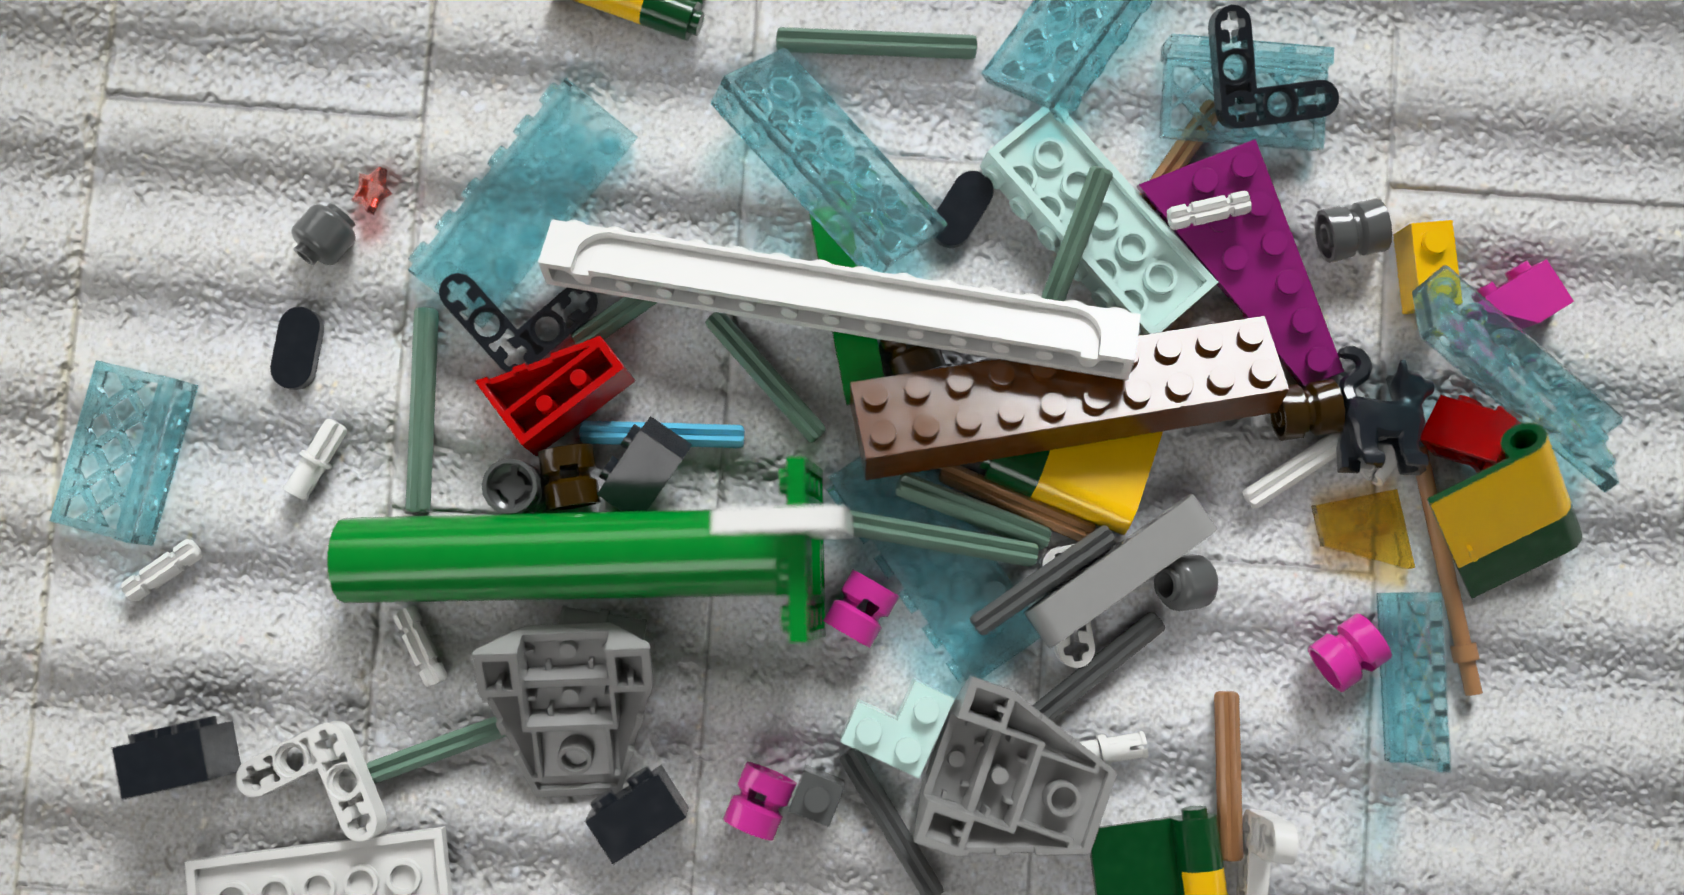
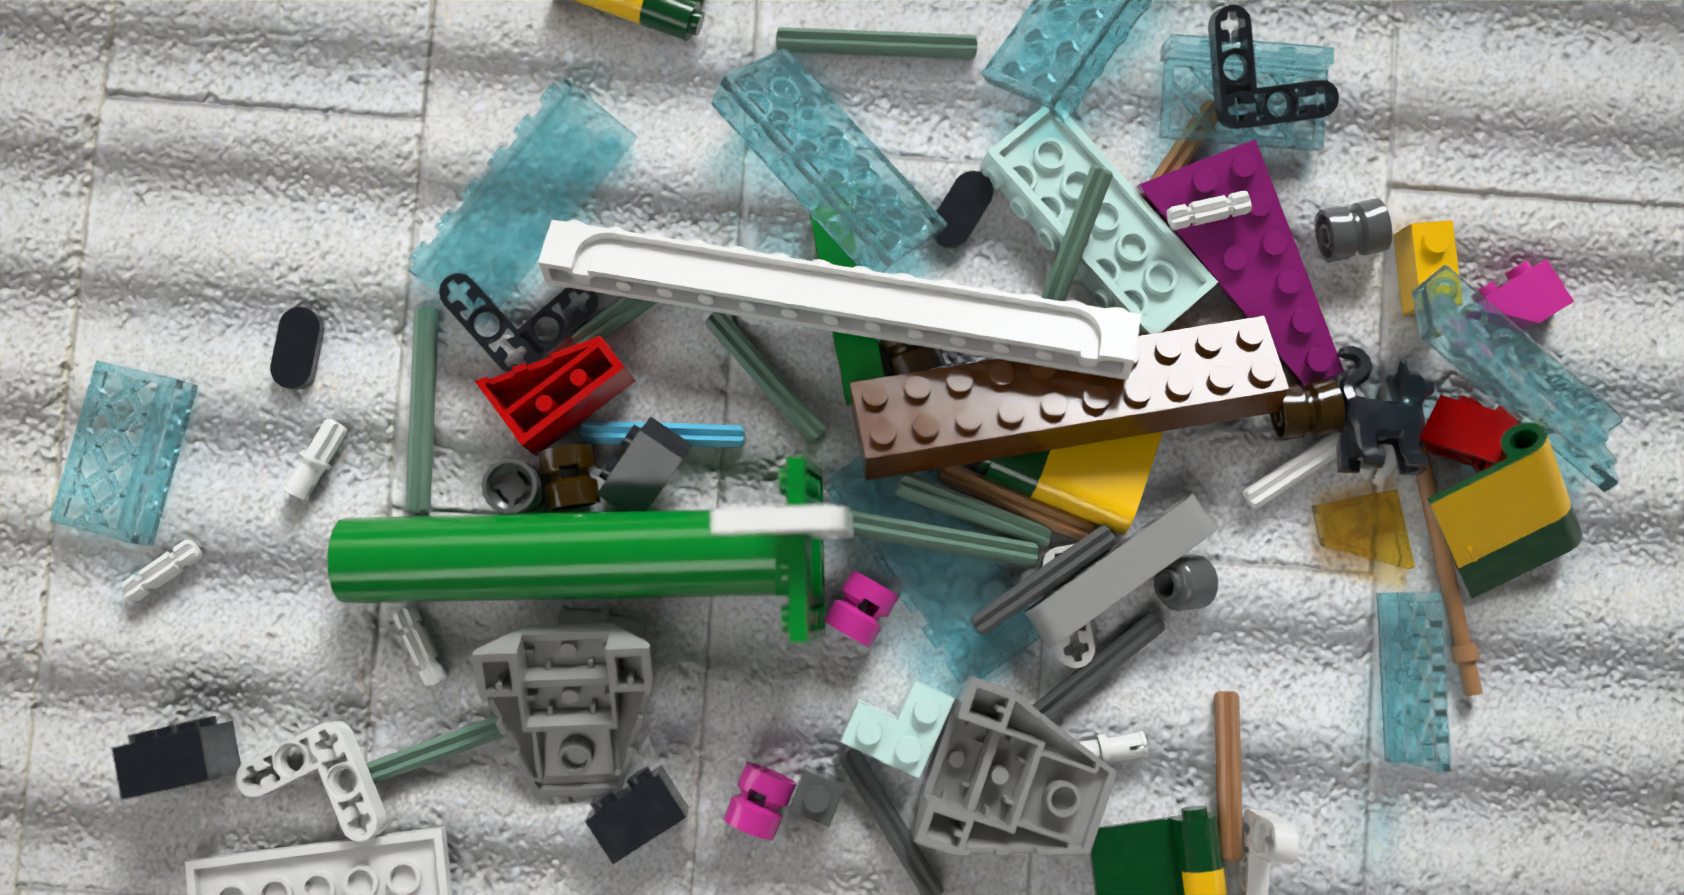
(323, 234): dark grey head -> none
(372, 190): clear red piece -> none
(1348, 653): dark pink wheel -> none

